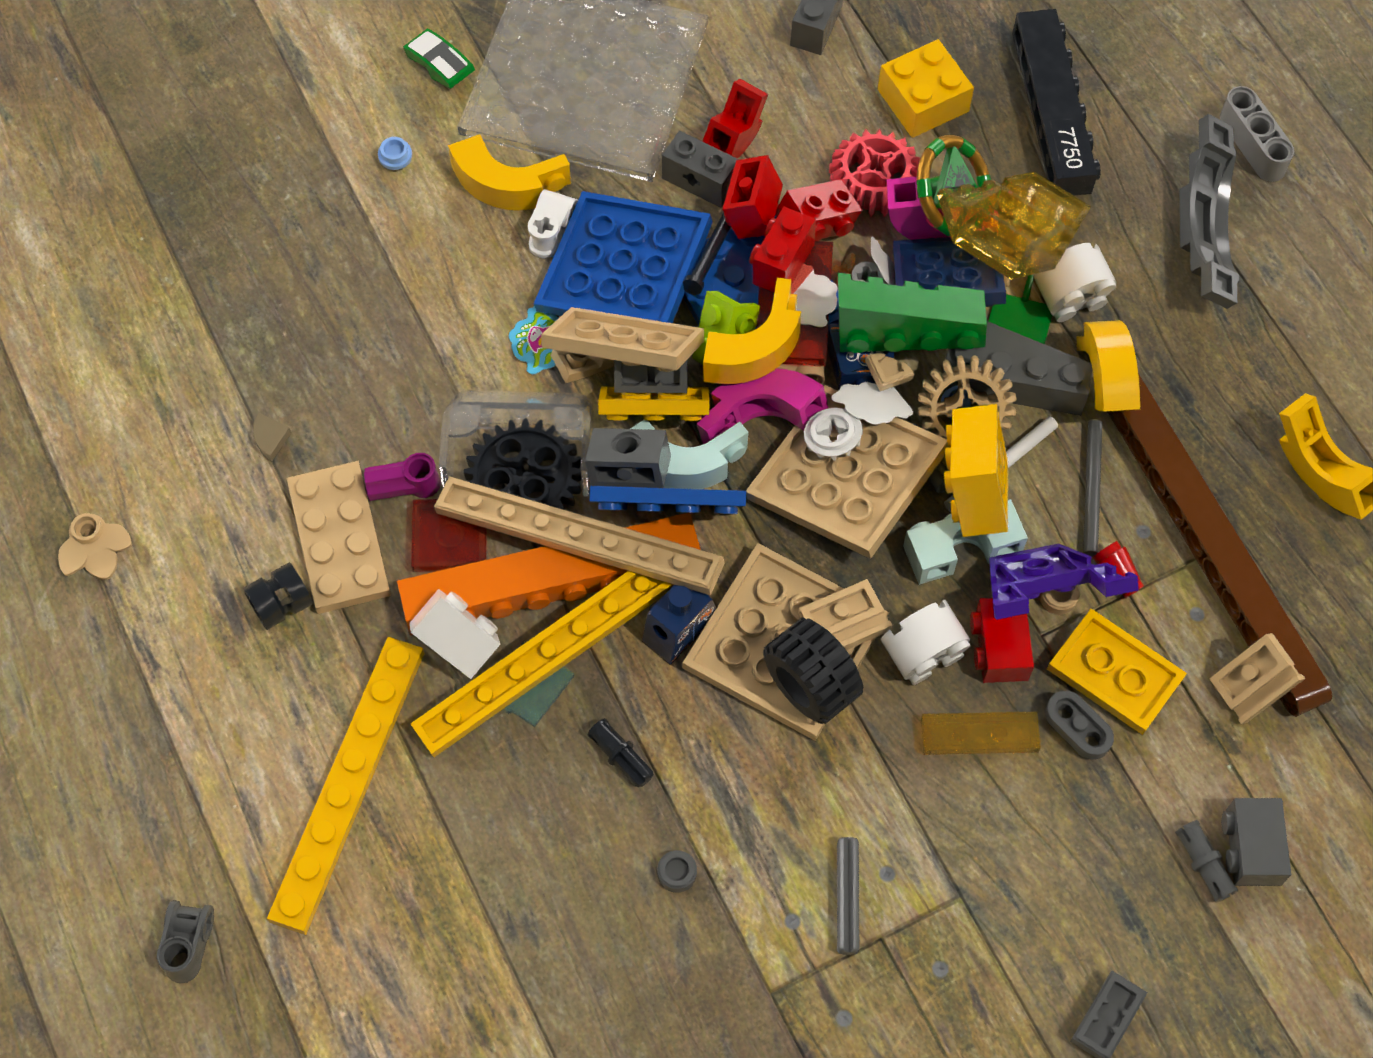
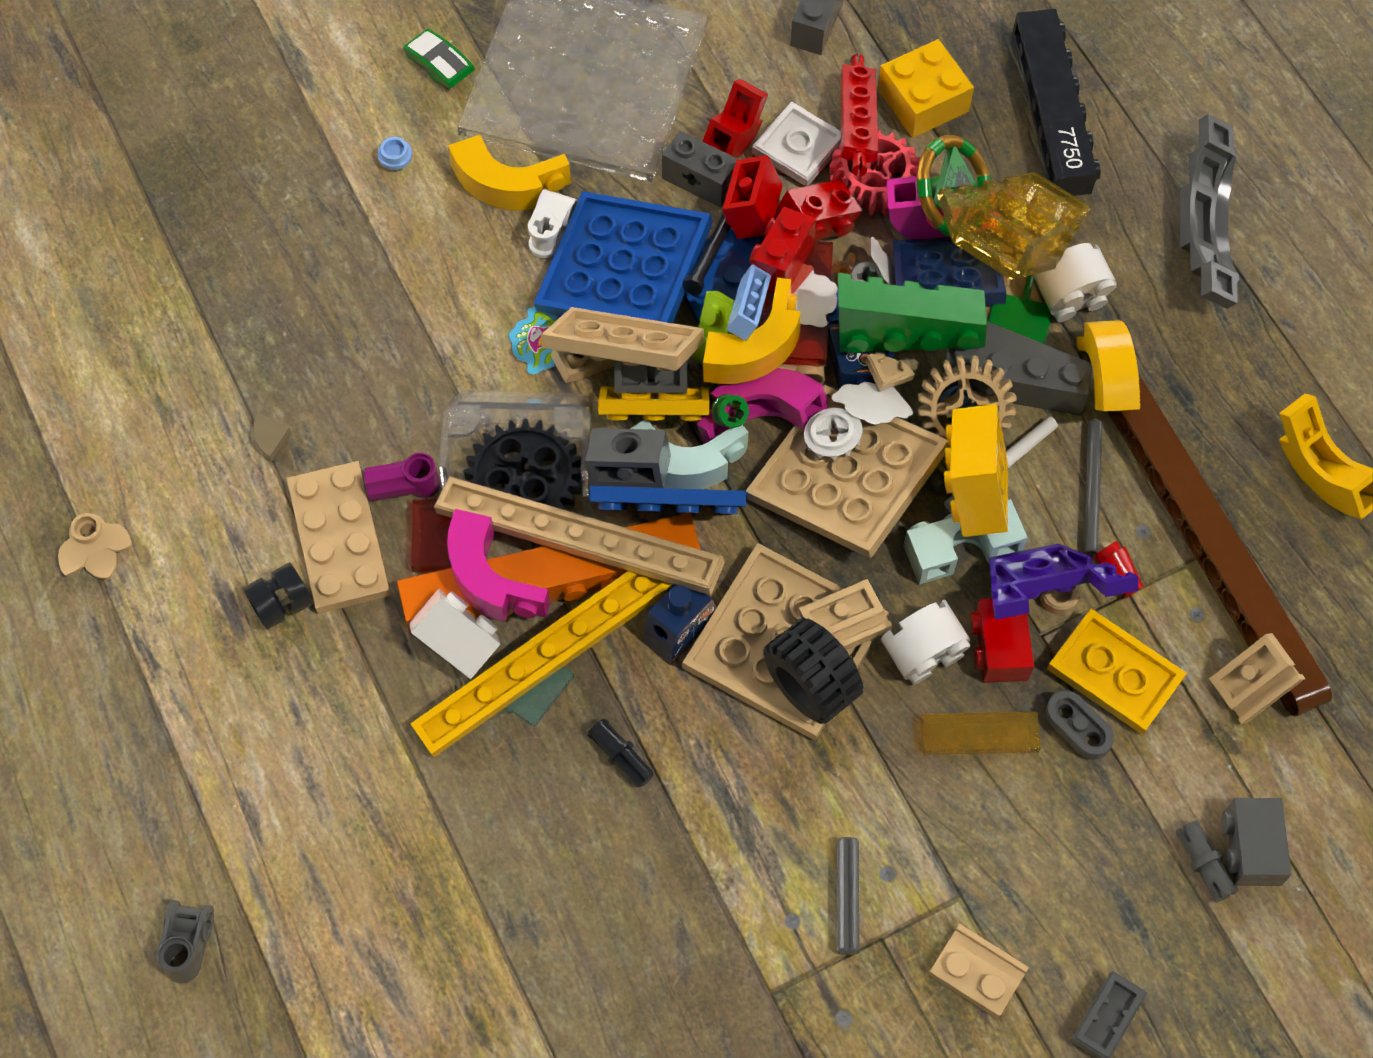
(345, 786): yellow plate -> none
(482, 587): none -> dark pink arch
(677, 871): dark grey tile -> none
(723, 418): none -> green bush
(749, 302): none -> light blue piece
(798, 143): none -> white plate
(858, 114): none -> red plate
(978, 971): none -> tan plate
(1257, 134): light grey beam -> none

